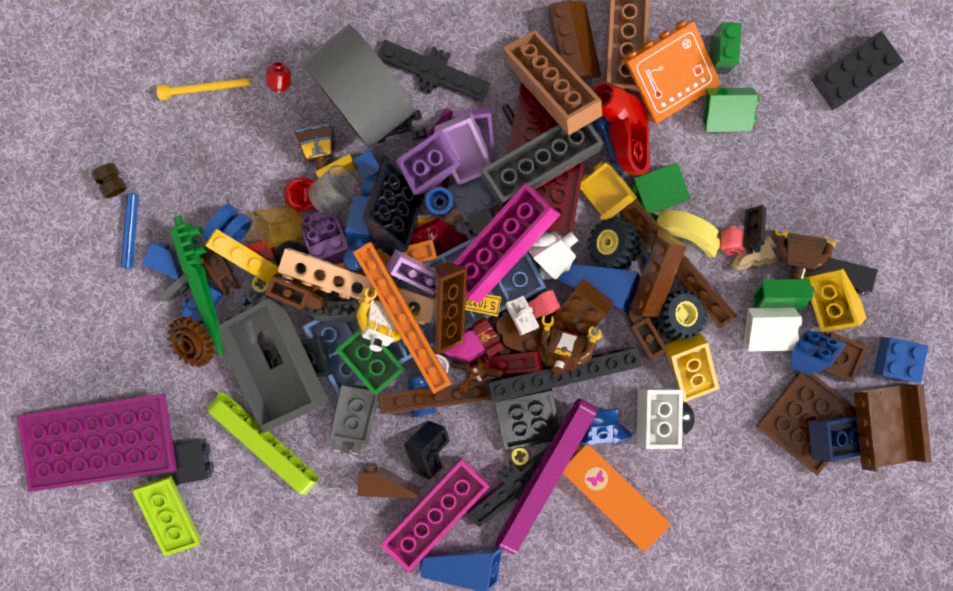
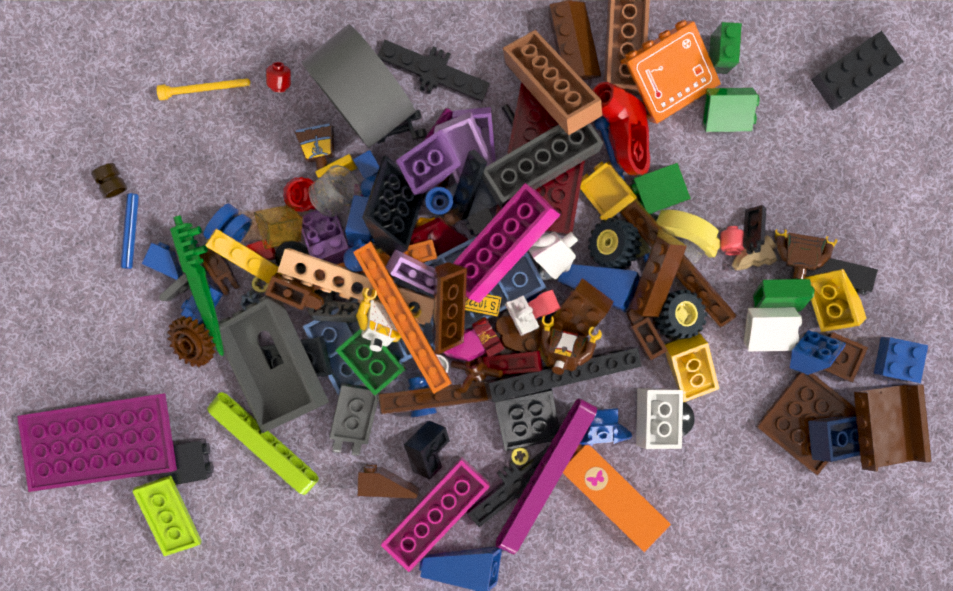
(468, 184): none -> black plate

